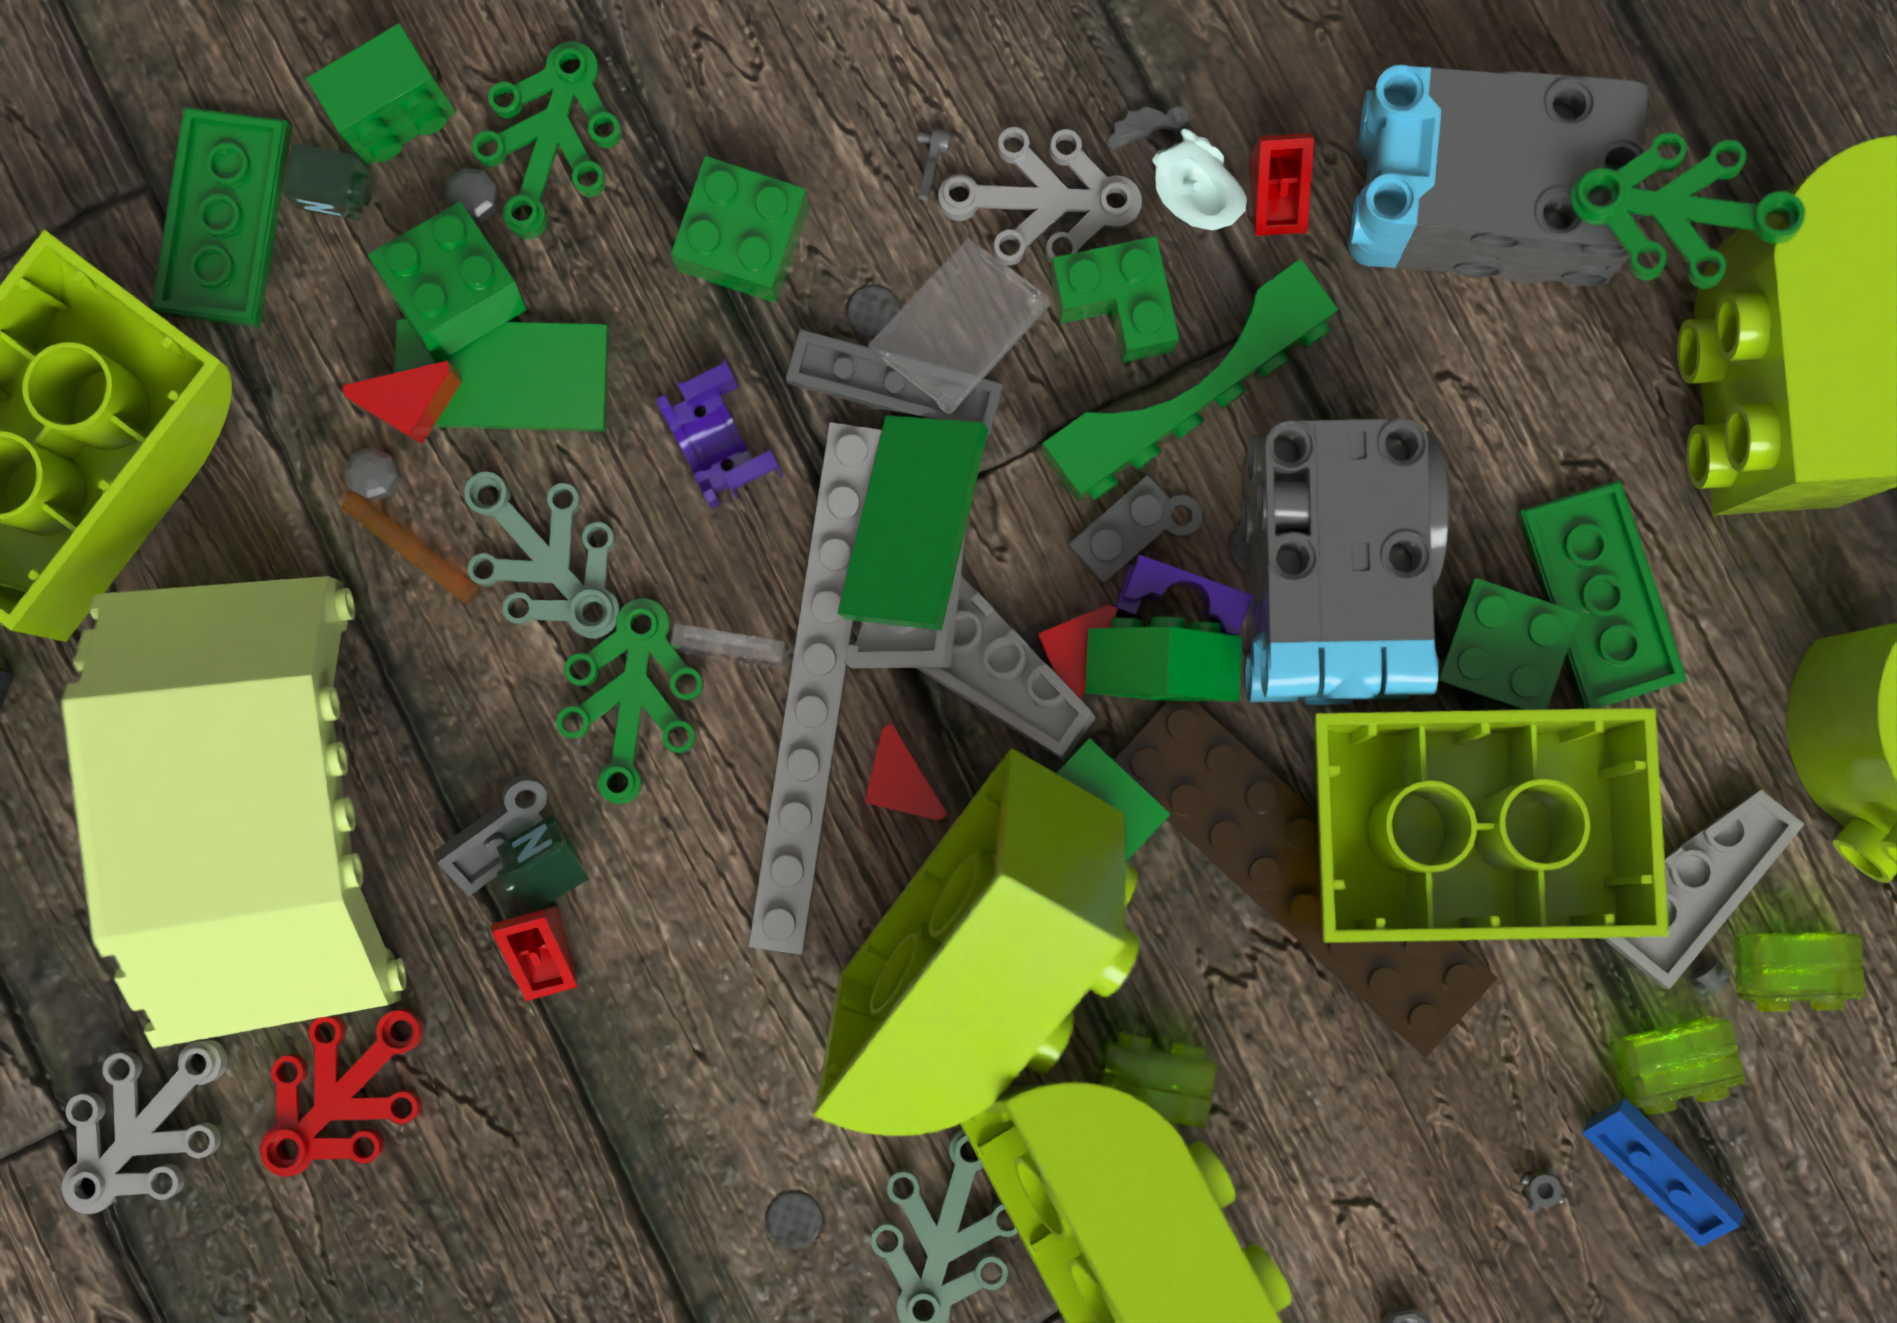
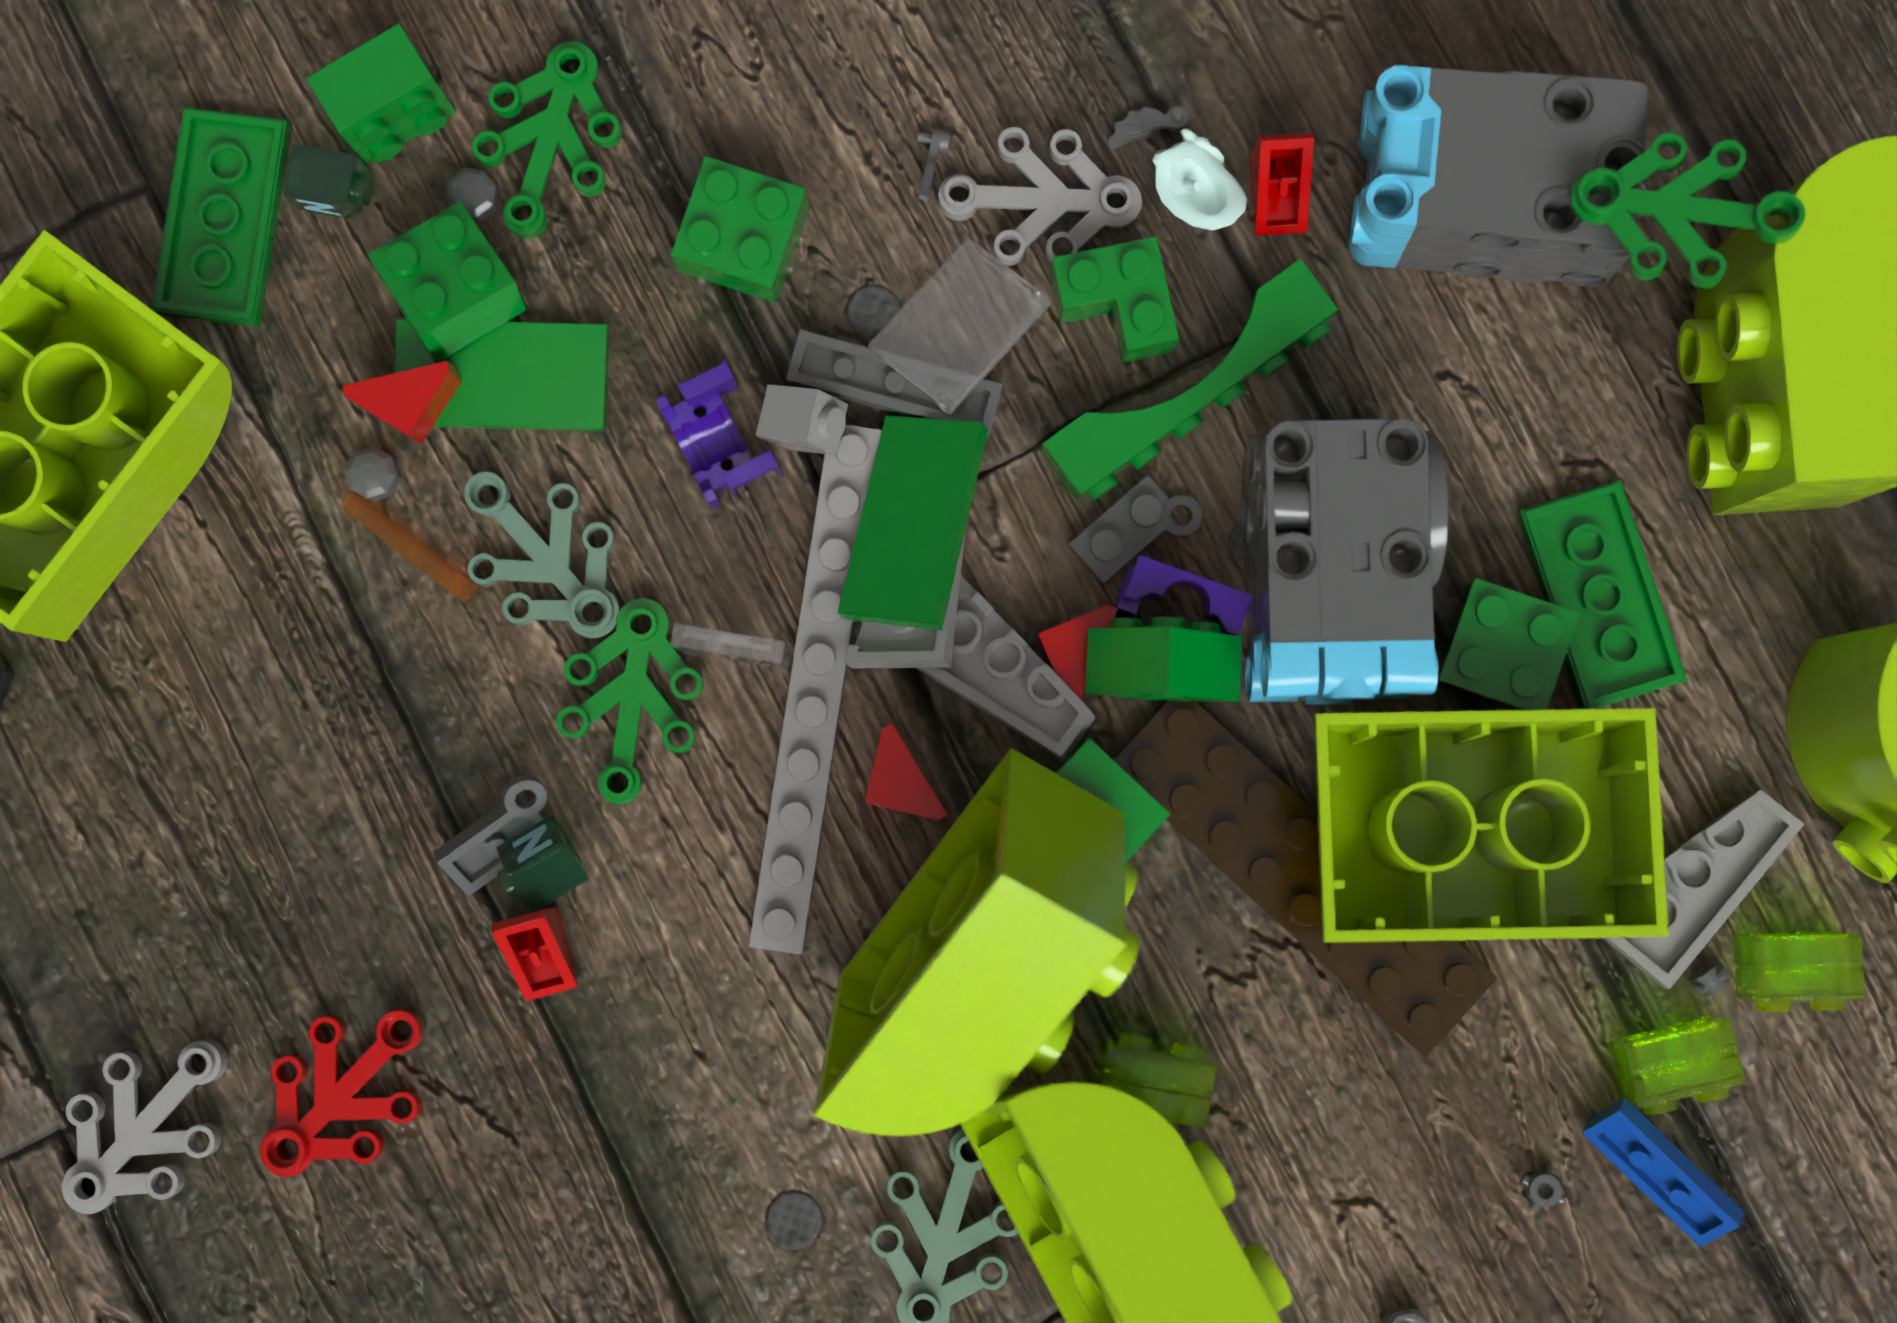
(222, 808): yellowish green windscreen -> none
(802, 419): none -> light grey brick

